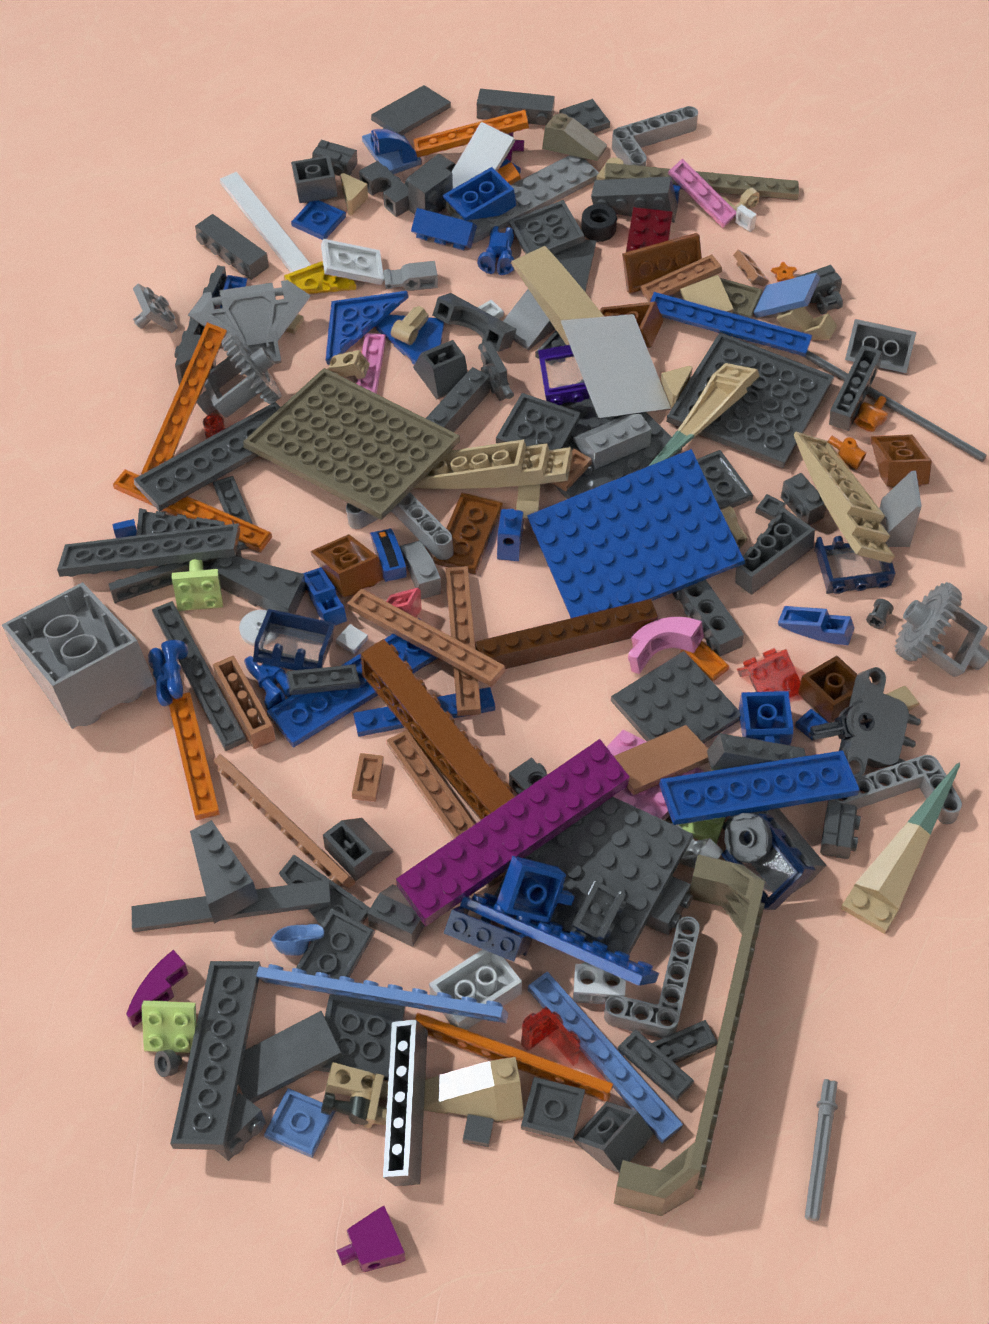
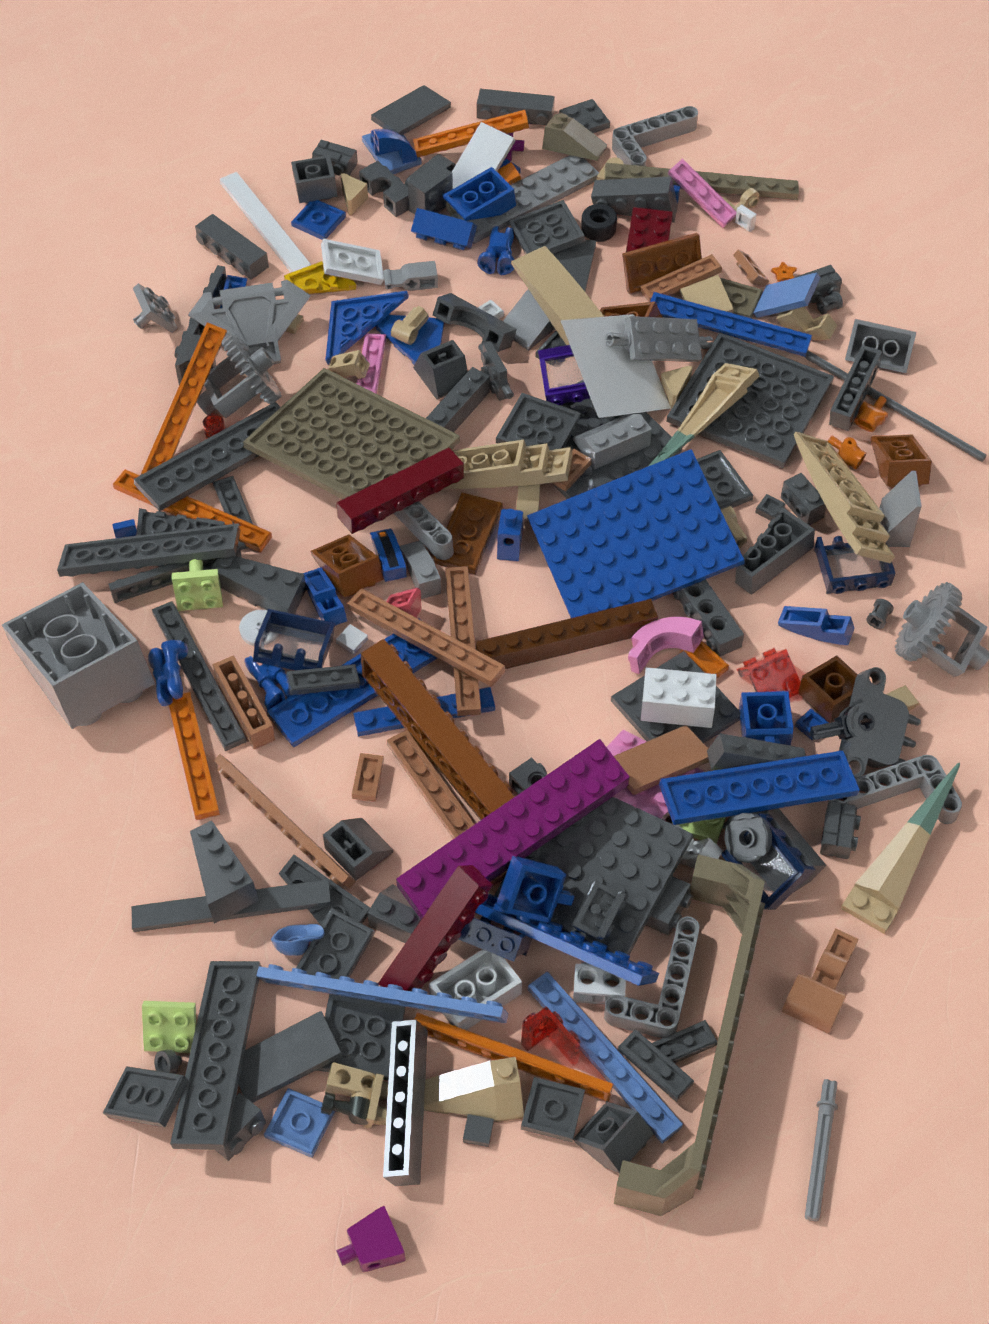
(145, 1096): none -> dark grey tile
(157, 985): magenta slope -> none
(400, 490): none -> dark red brick
(438, 929): none -> dark red brick
(661, 339): none -> light grey plate
(678, 697): none -> white brick
(816, 998): none -> nougat plate

